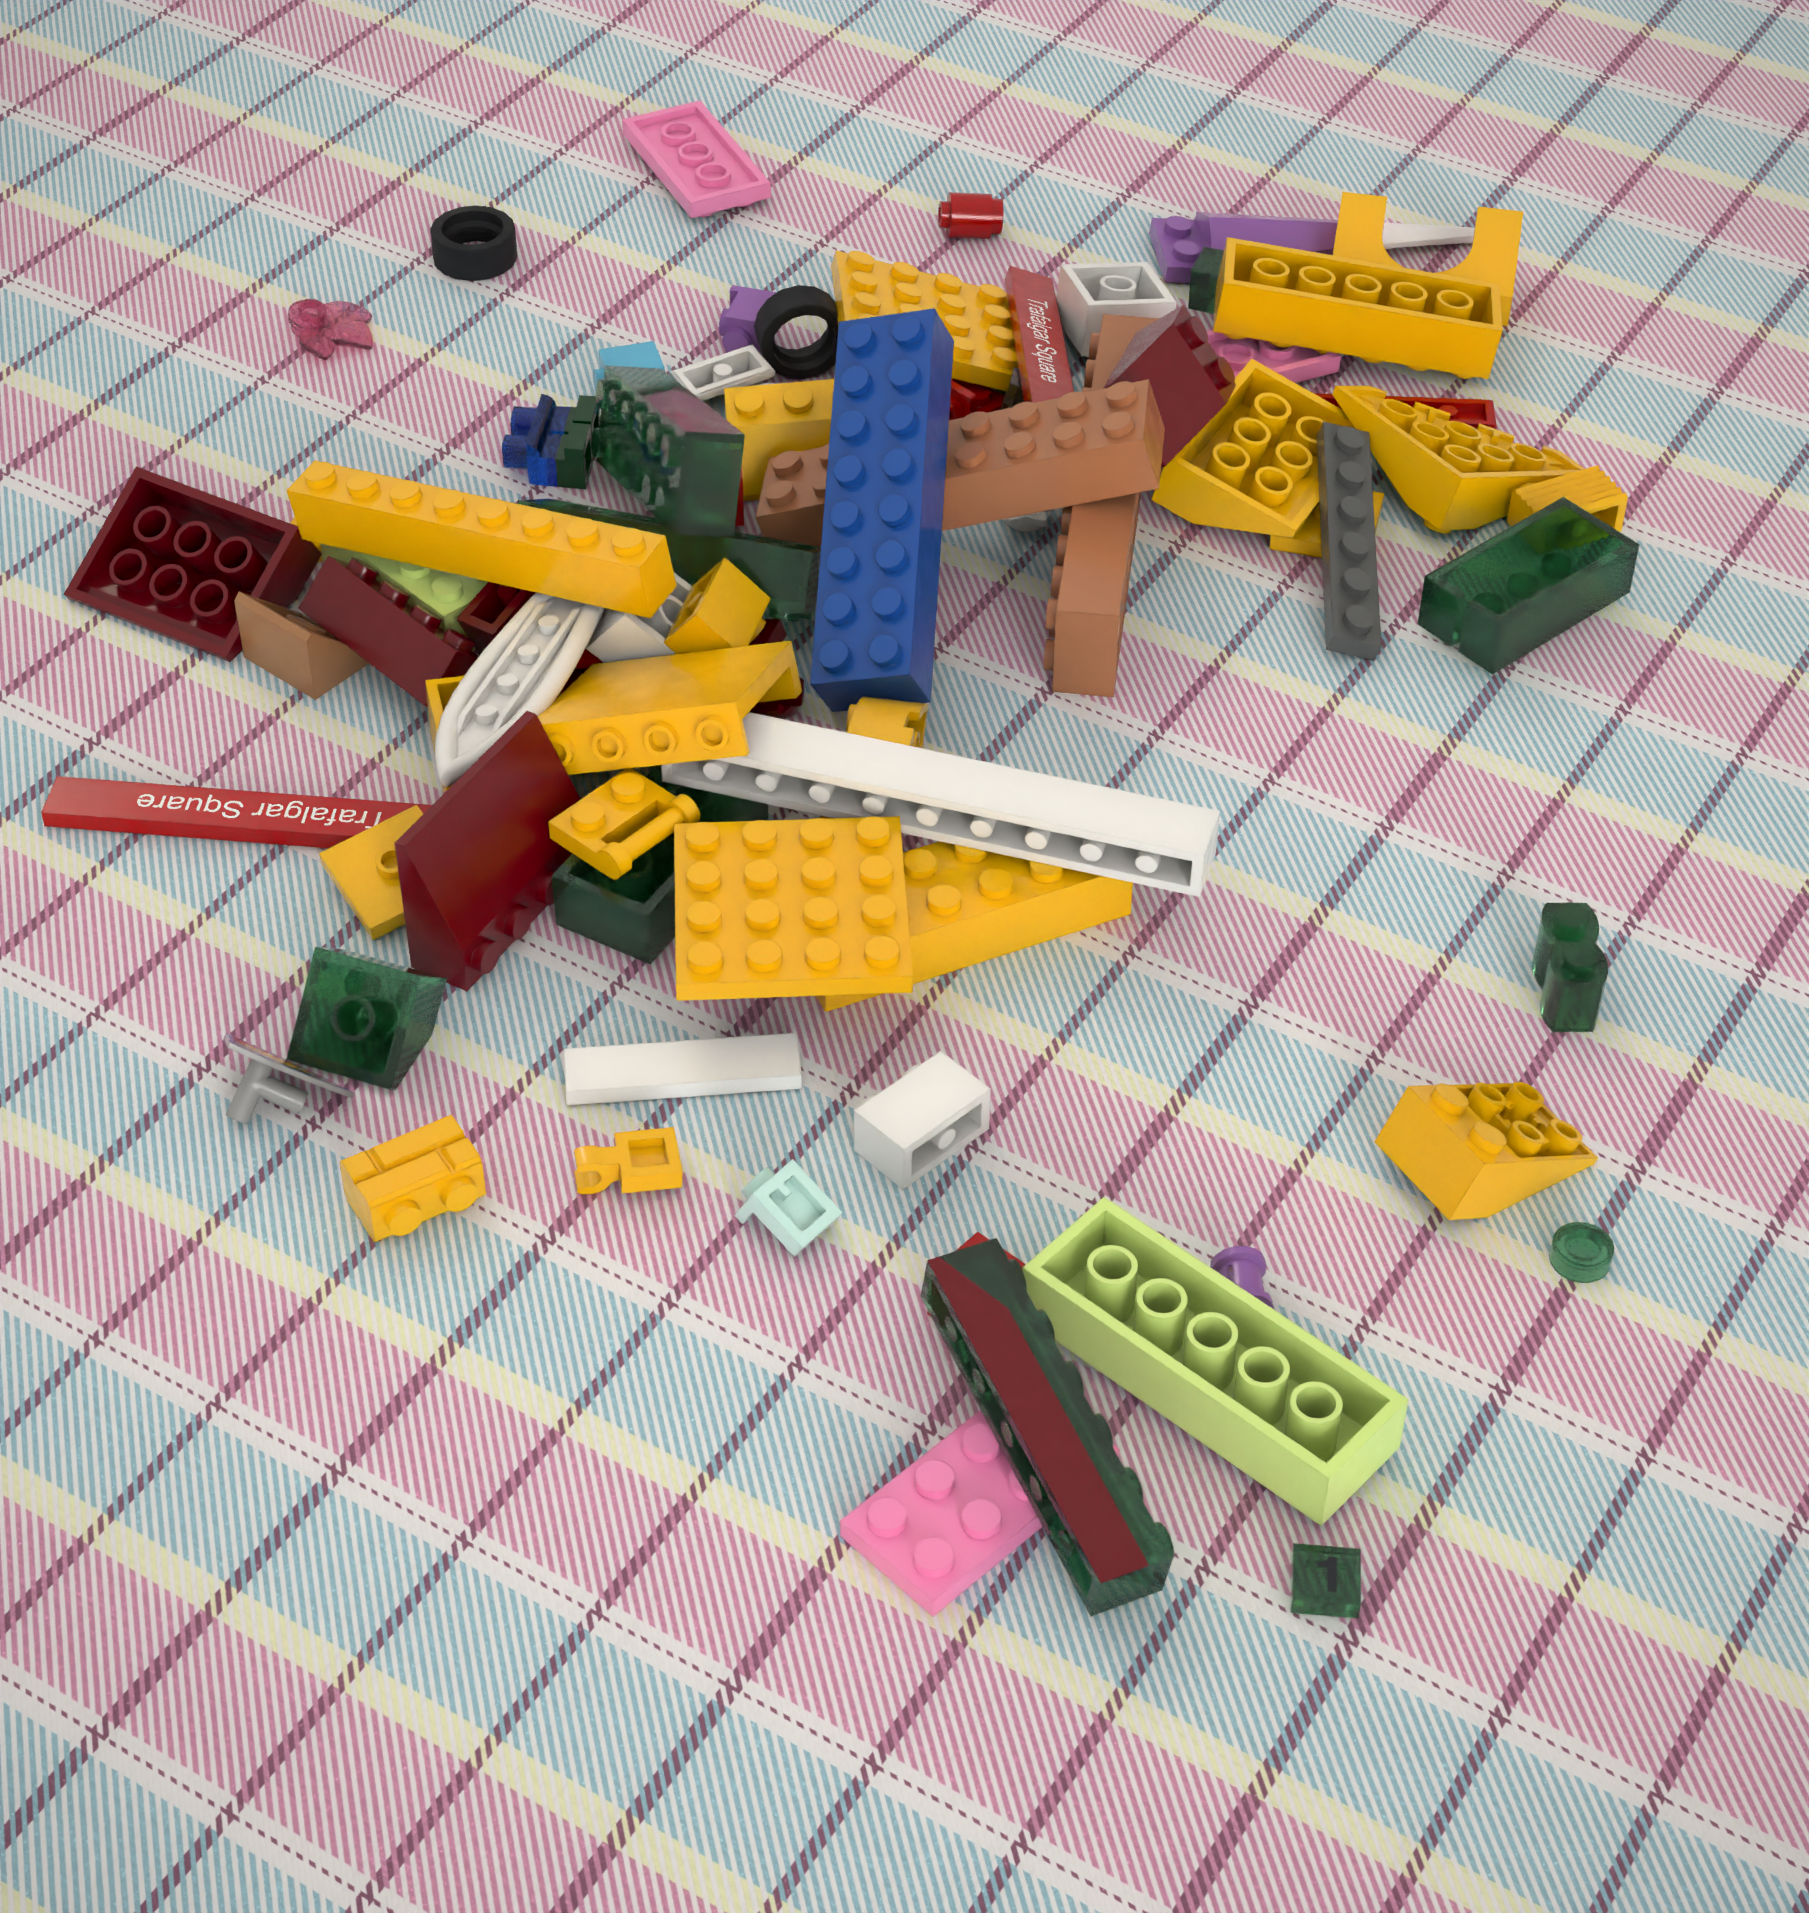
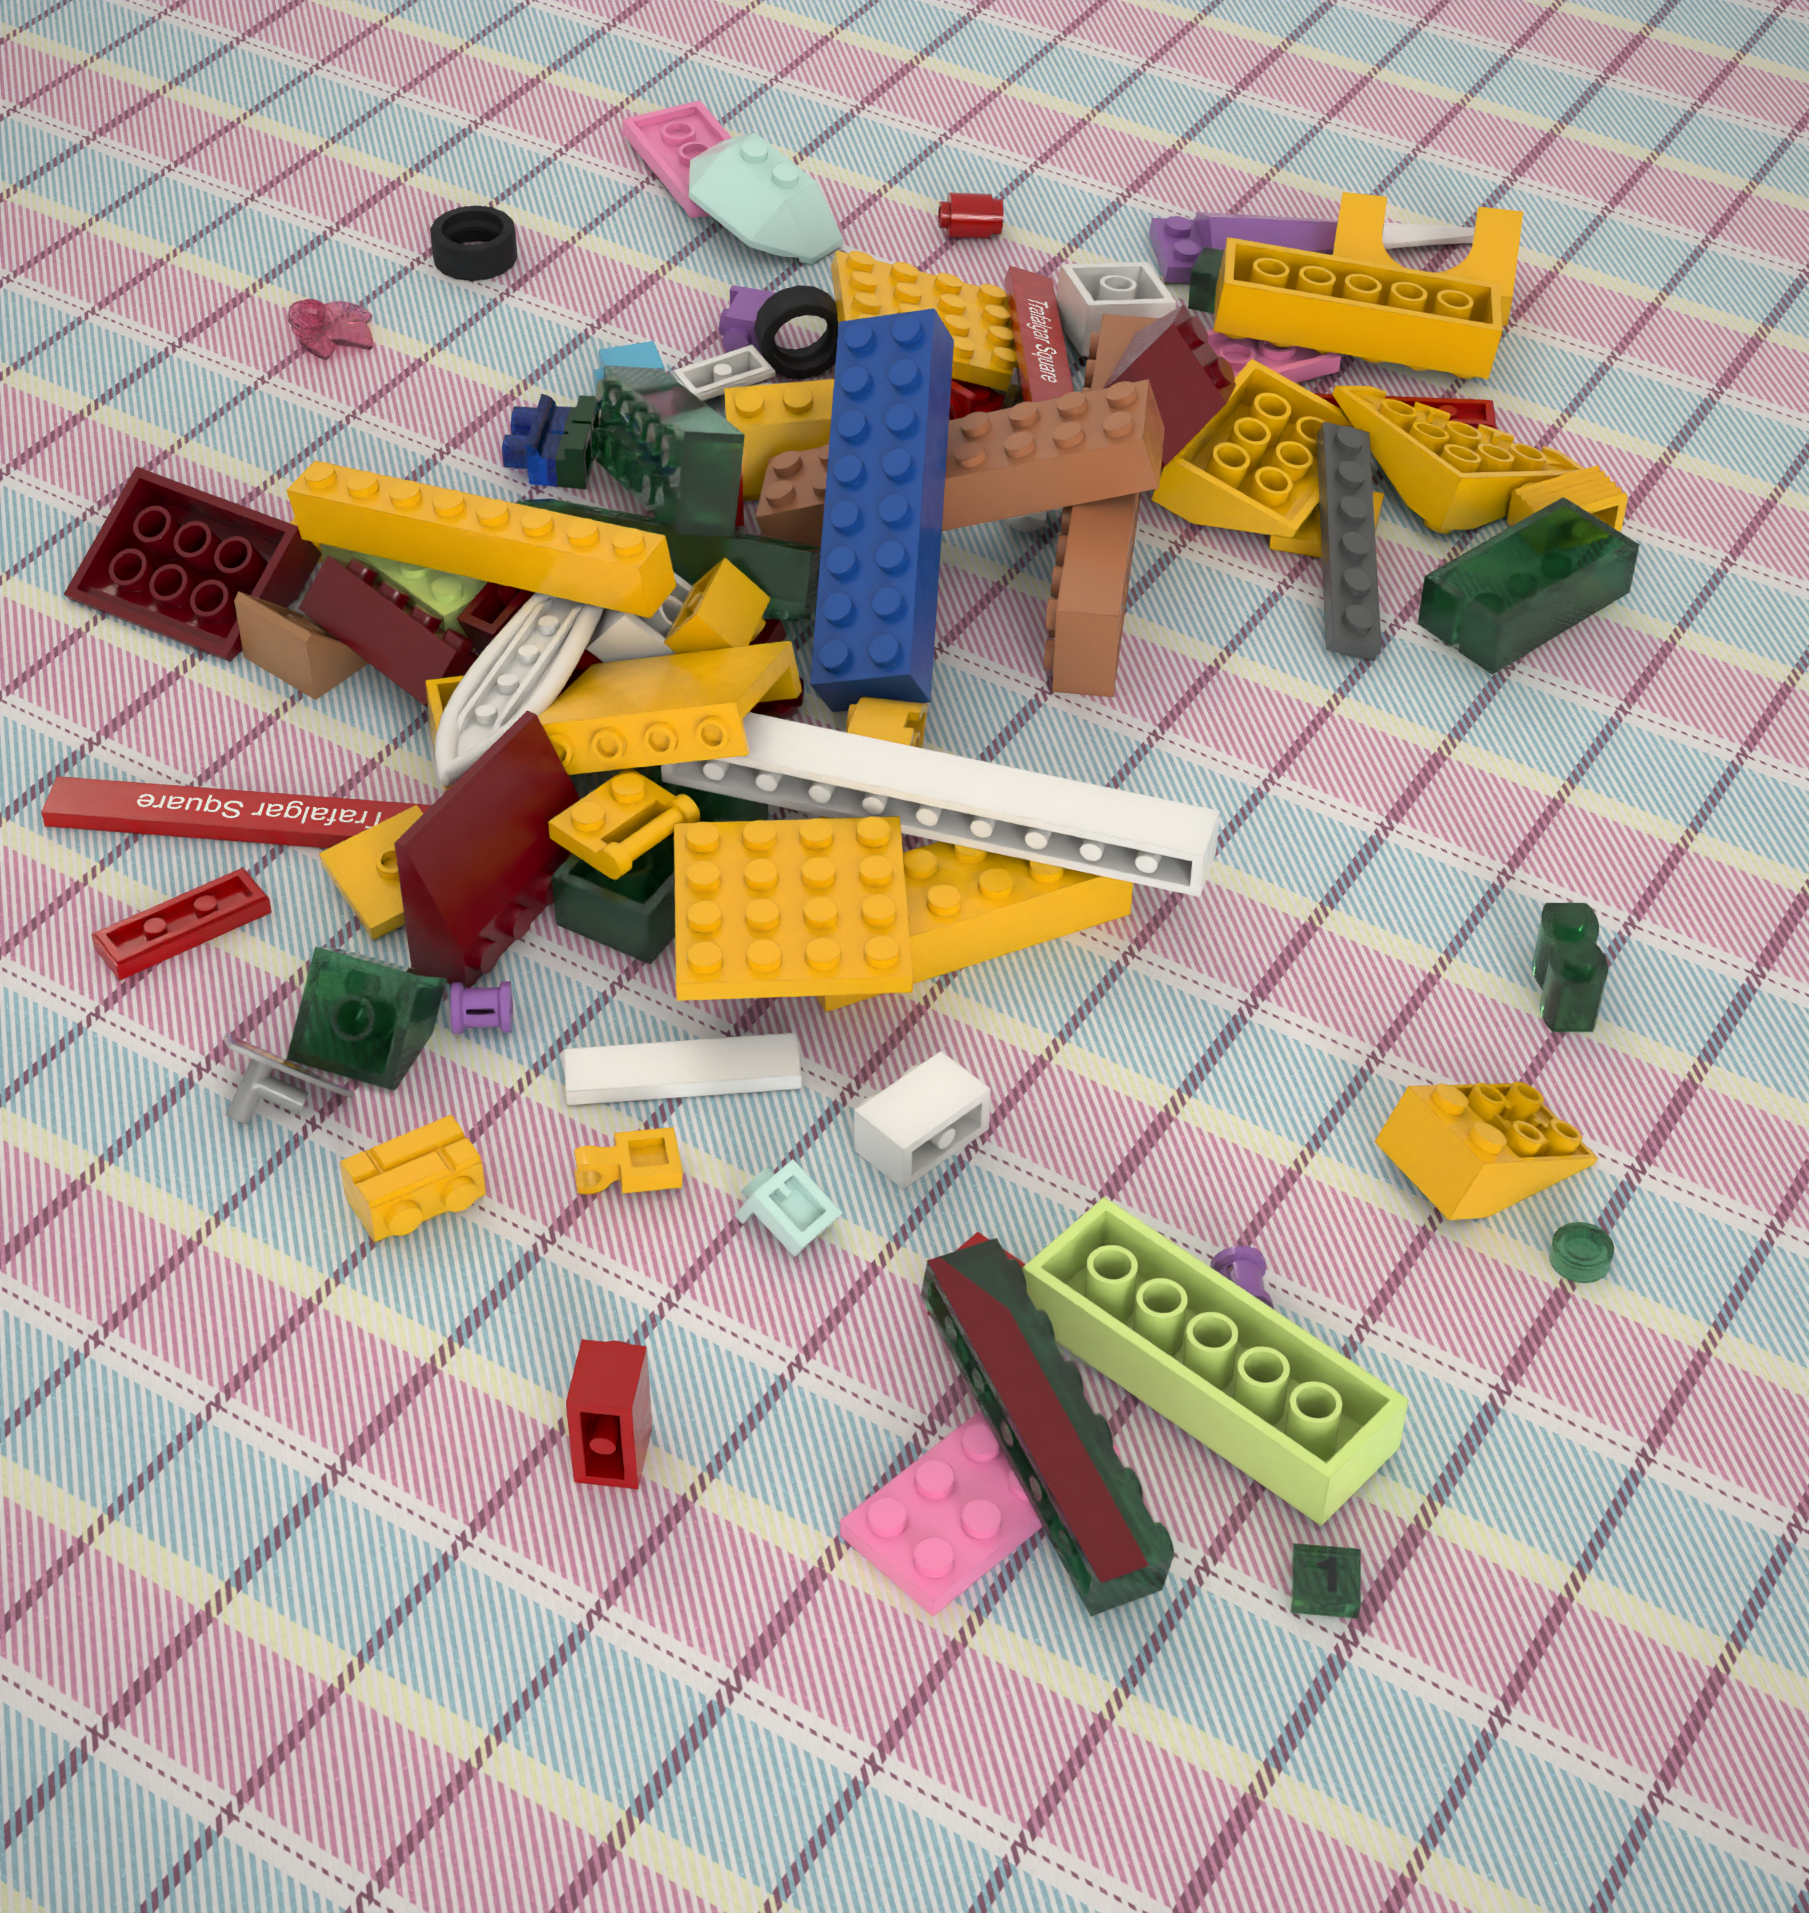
(181, 923): none -> red tile
(481, 1007): none -> medium lavender bush
(609, 1413): none -> red brick
(764, 199): none -> light aqua wedge

